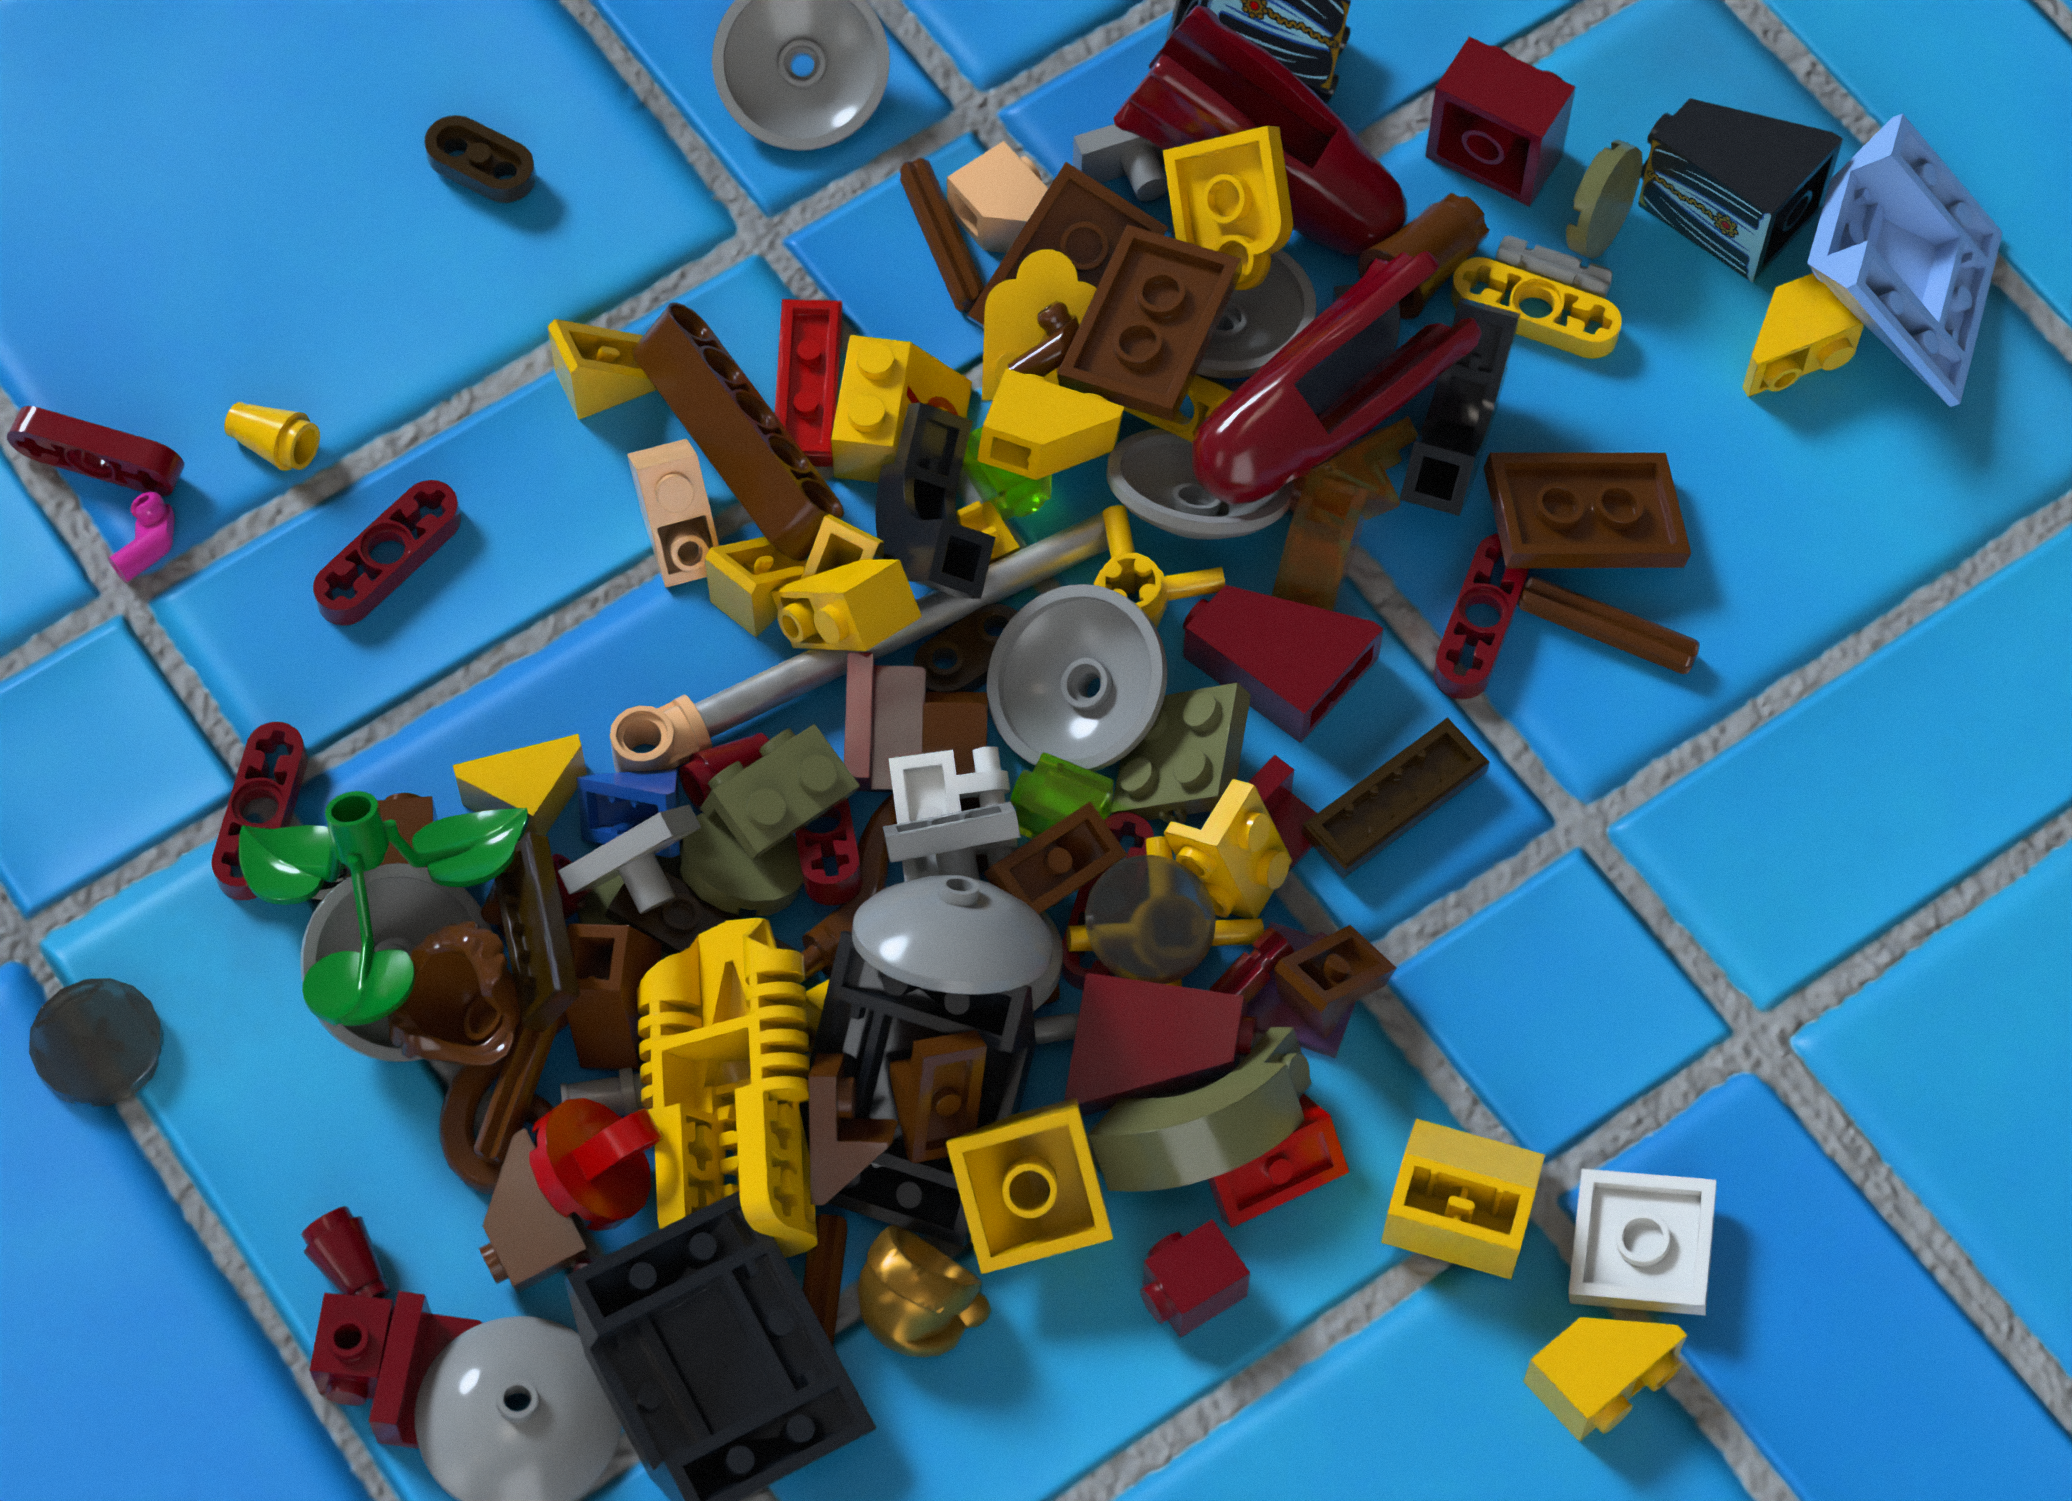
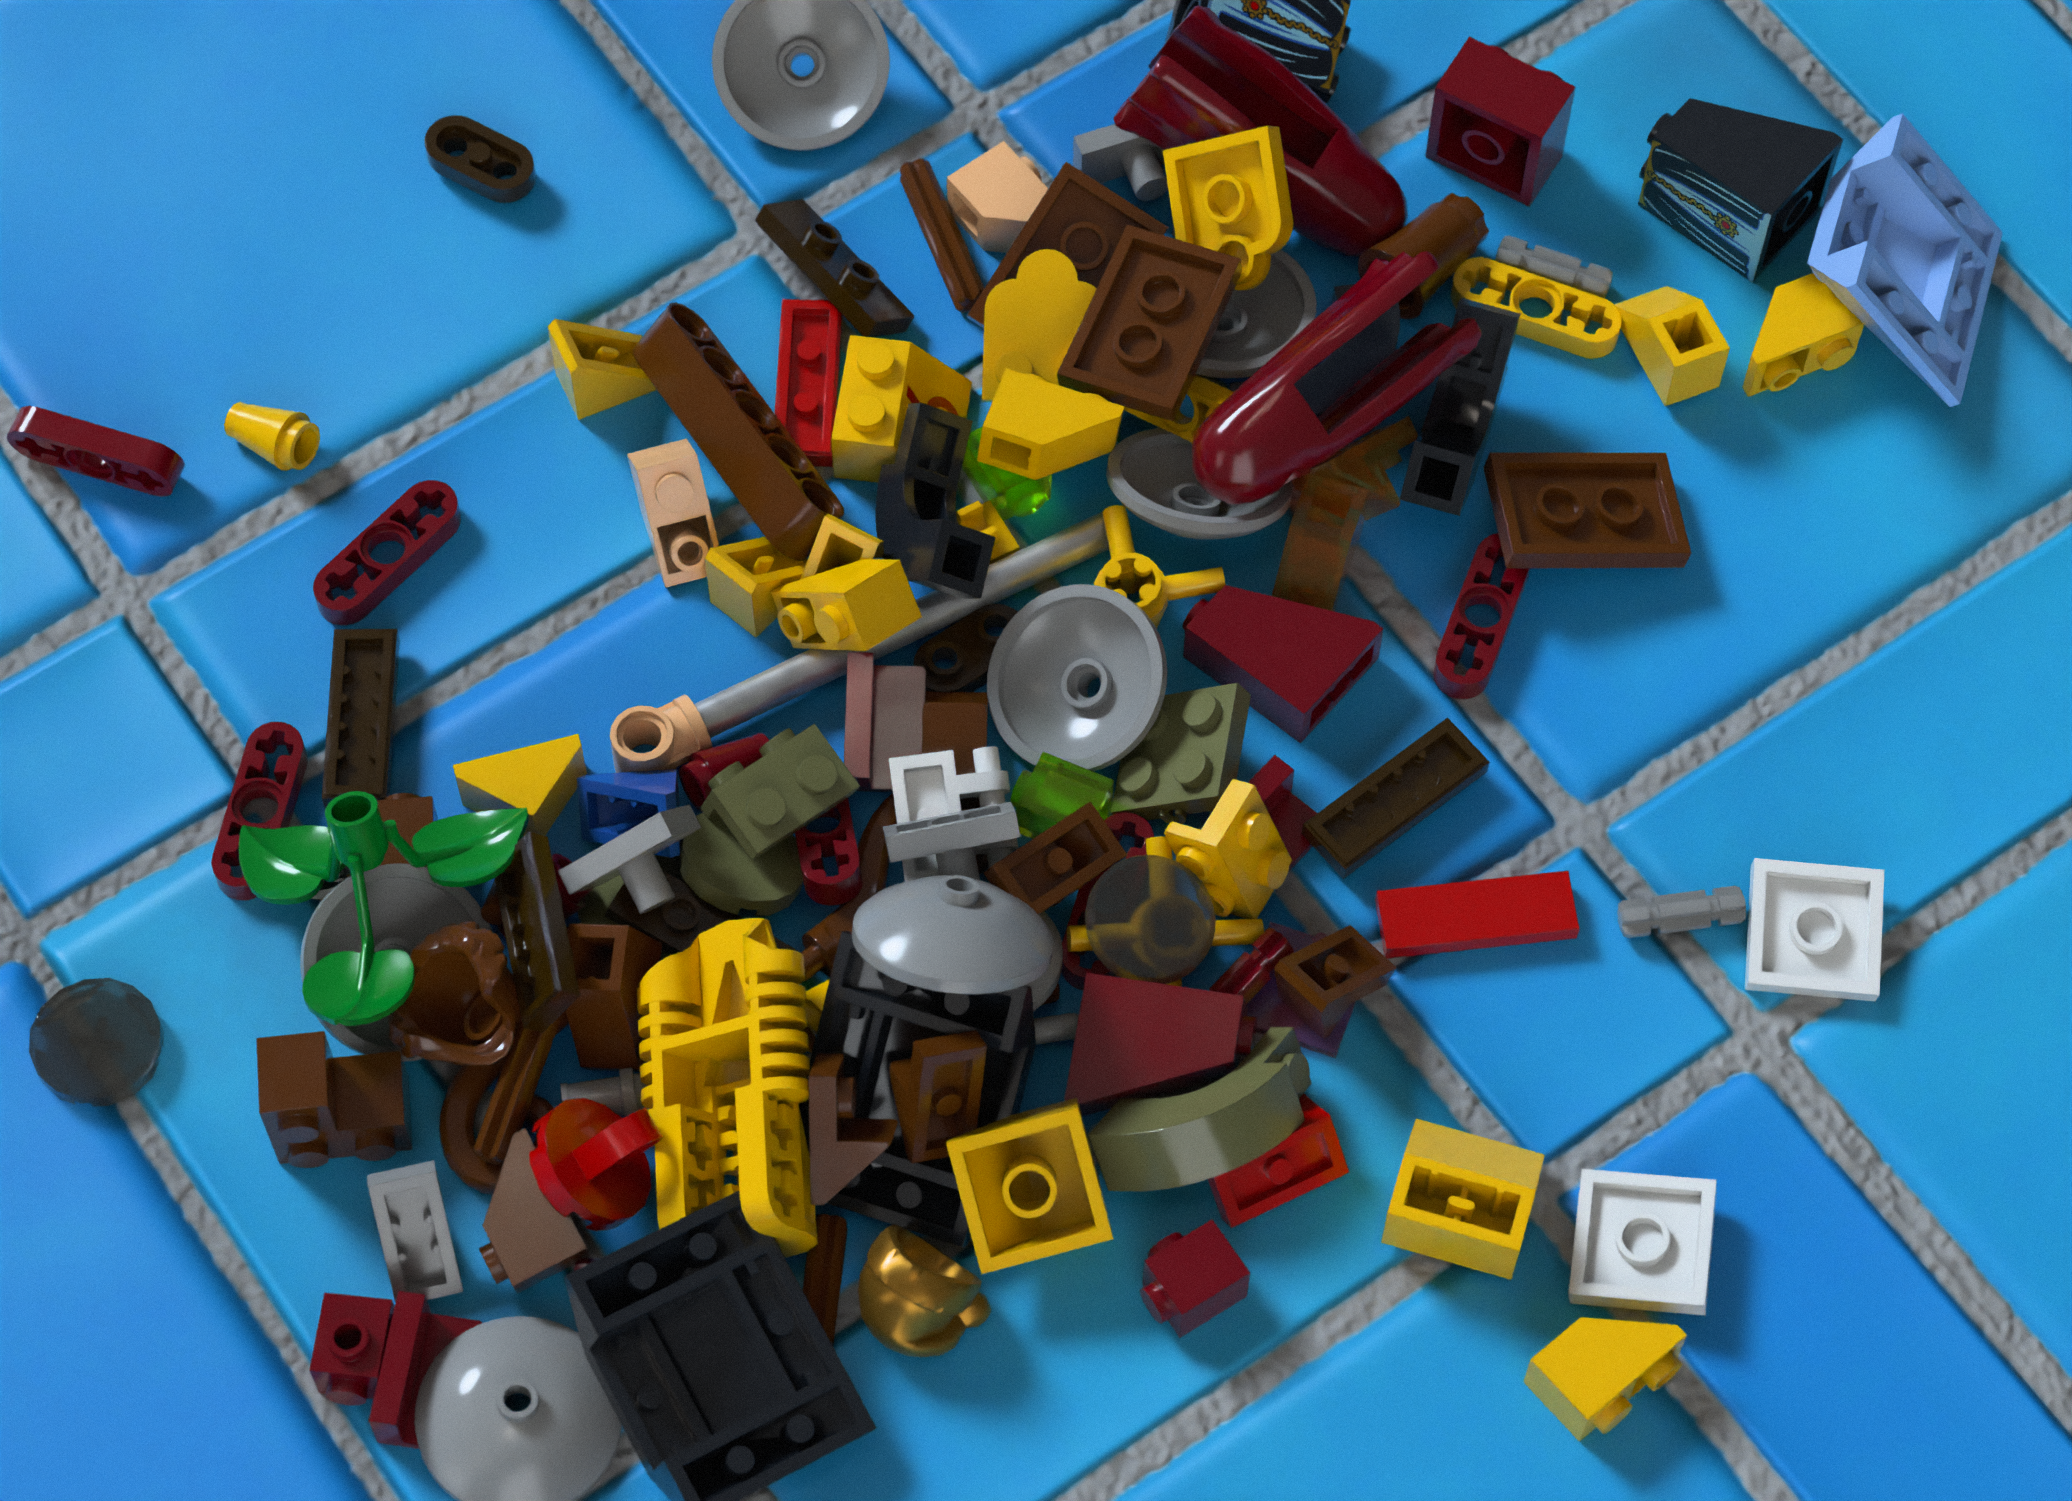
(152, 536): dark pink arm -> none
(331, 1105): none -> reddish brown brick
(345, 1254): dark red cone -> none
(361, 713): none -> dark brown plate
(415, 1231): none -> light grey tile
(834, 268): none -> dark brown plate
(1050, 352): reddish brown arm -> none
(1476, 914): none -> red tile
(1604, 198): olive tile -> none
(1609, 625): reddish brown axle -> none
(1675, 342): none -> yellow slope
(1681, 911): none -> light grey axle
(1814, 929): none -> white plate

